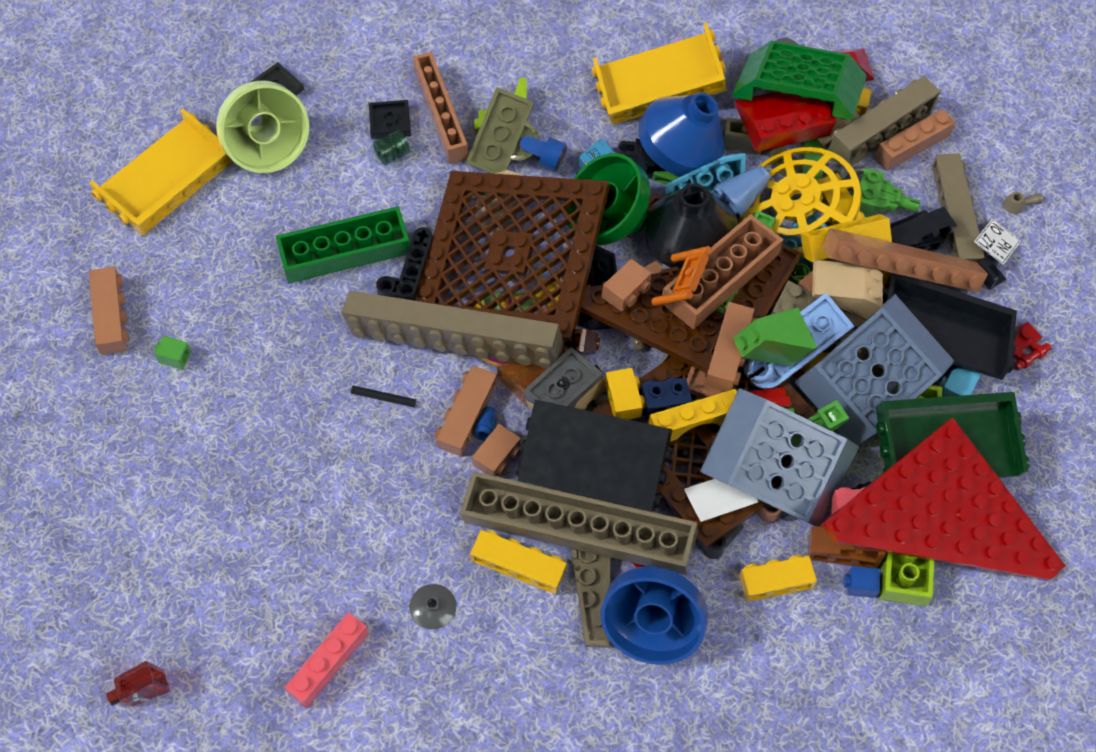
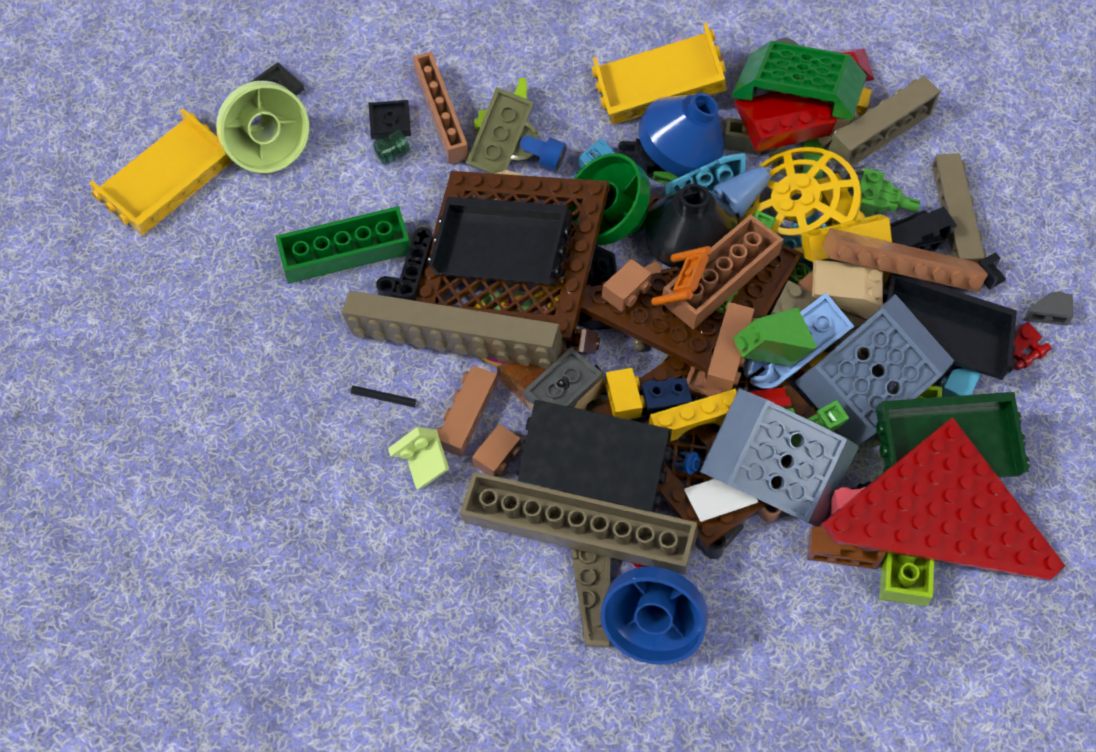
(108, 310): nougat brick -> none
(138, 685): clear red torso -> none
(172, 352): bright green brick -> none
(327, 660): coral brick -> none
(423, 453): none -> yellowish green bracket
(436, 616): dark grey dish -> none
(485, 423): blue cone -> none
(501, 240): none -> black panel
(518, 561): yellow brick -> none
(690, 464): none -> blue plate
(777, 578): yellow brick -> none
(862, 582): blue brick -> none
(915, 139): nougat brick -> none
(997, 241): white sticker -> none
(1015, 207): dark tan bar -> none
(1052, 309): none -> dark grey slope

